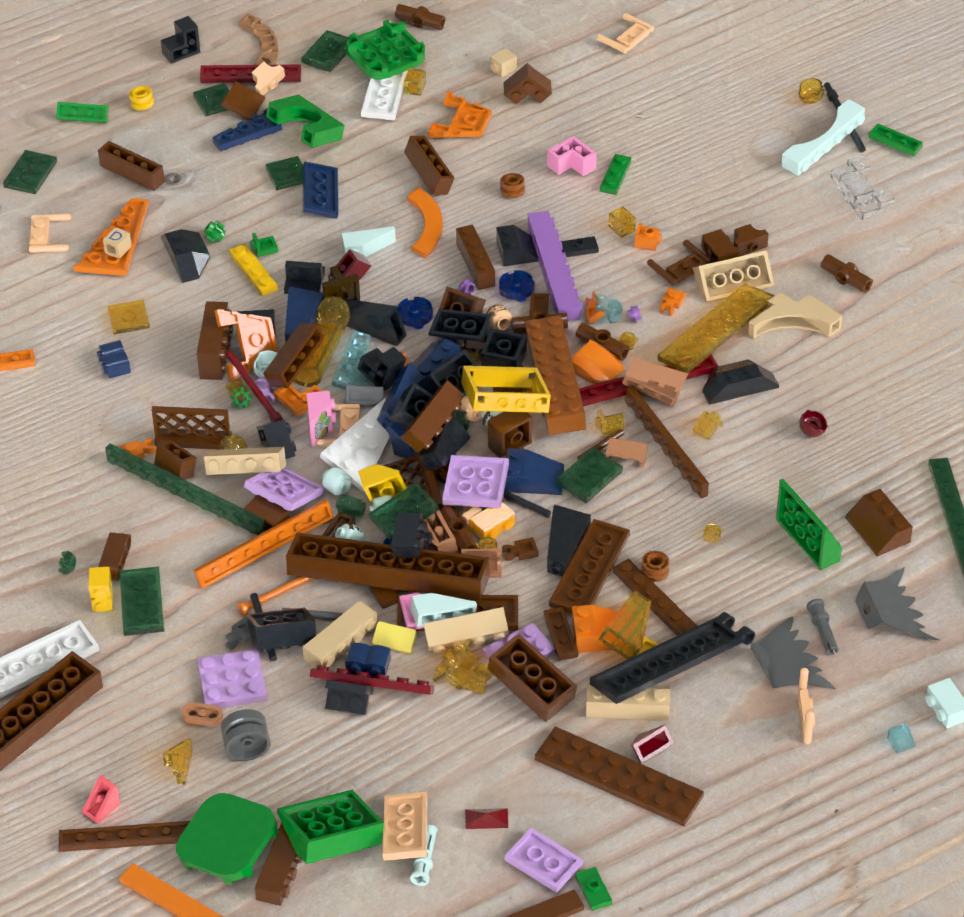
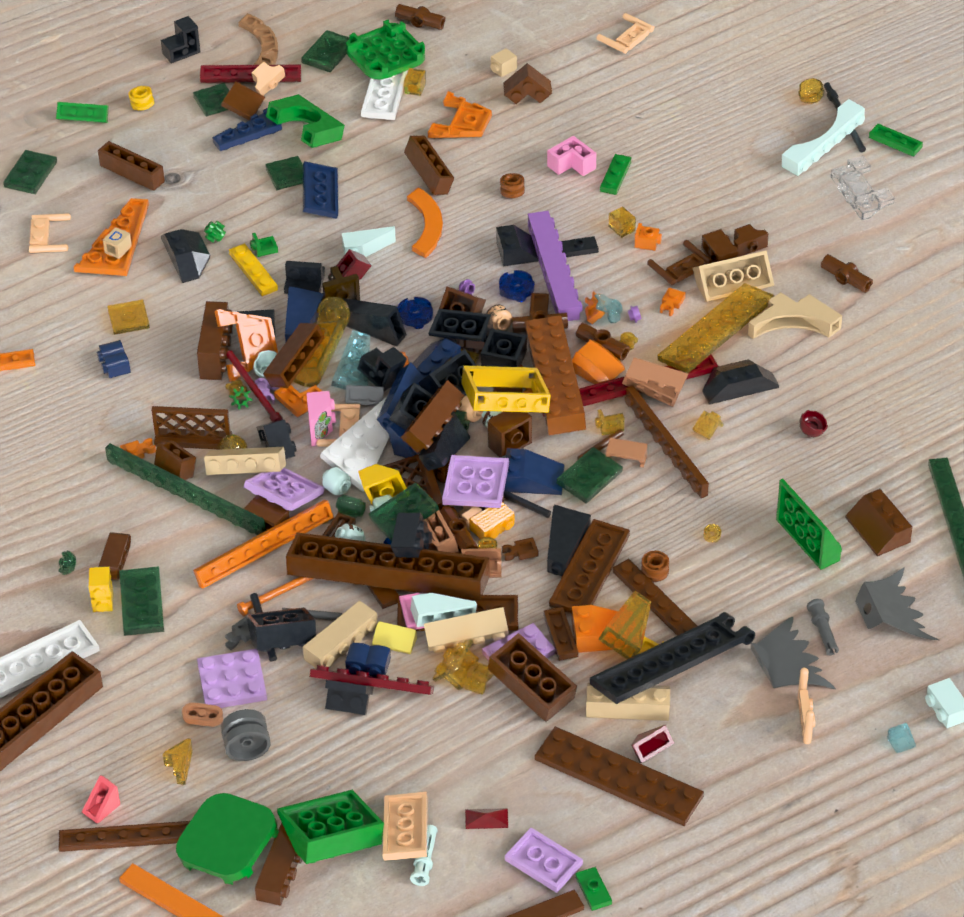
(475, 257): reddish brown brick -> none

